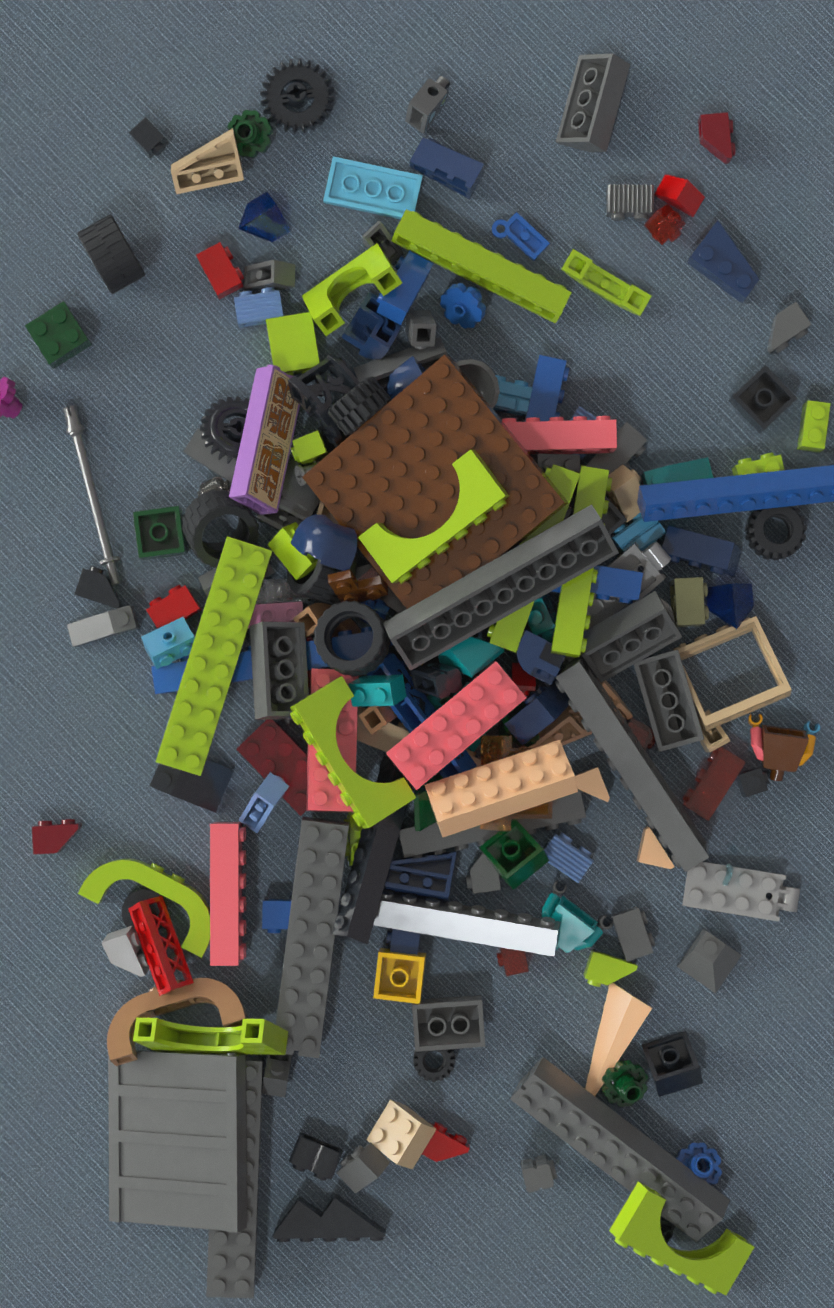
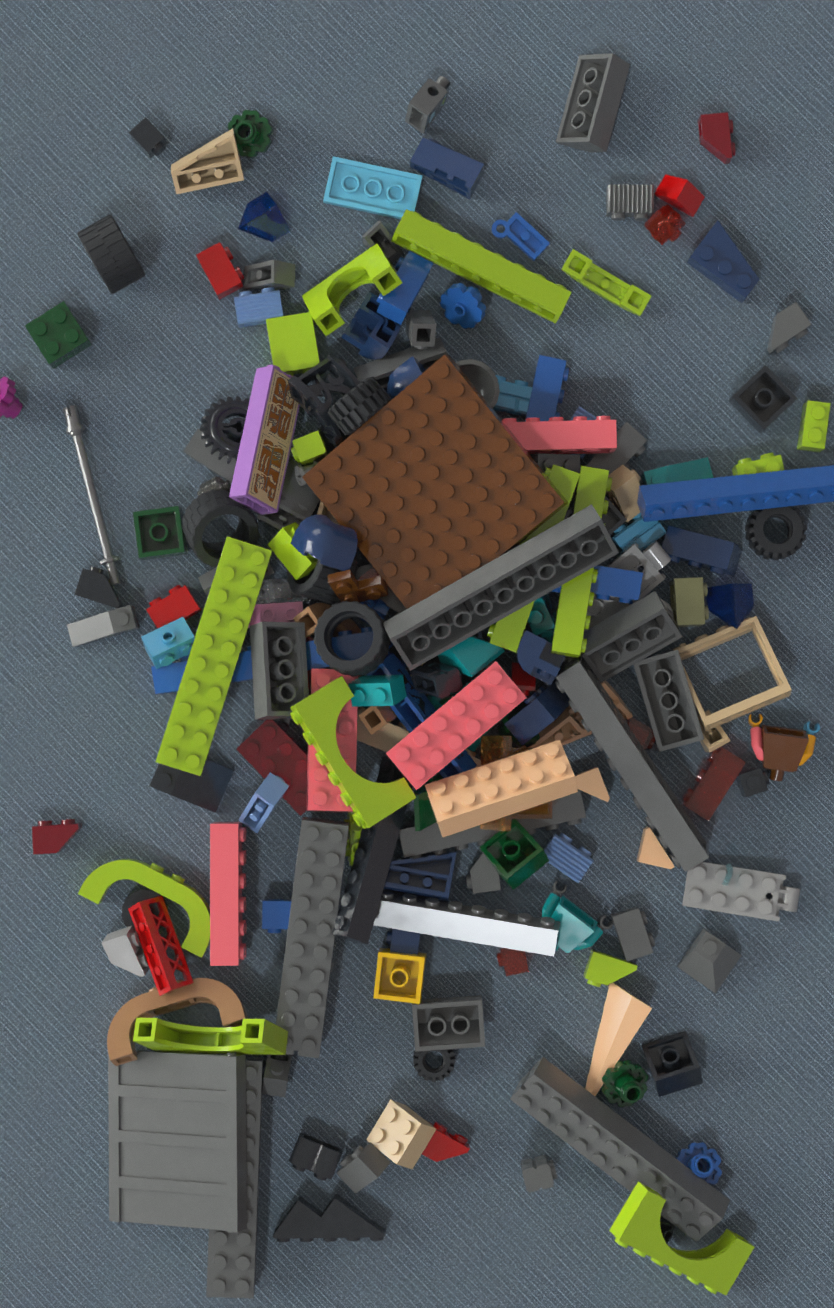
(320, 93): black gear -> none
(477, 496): lime arch -> none

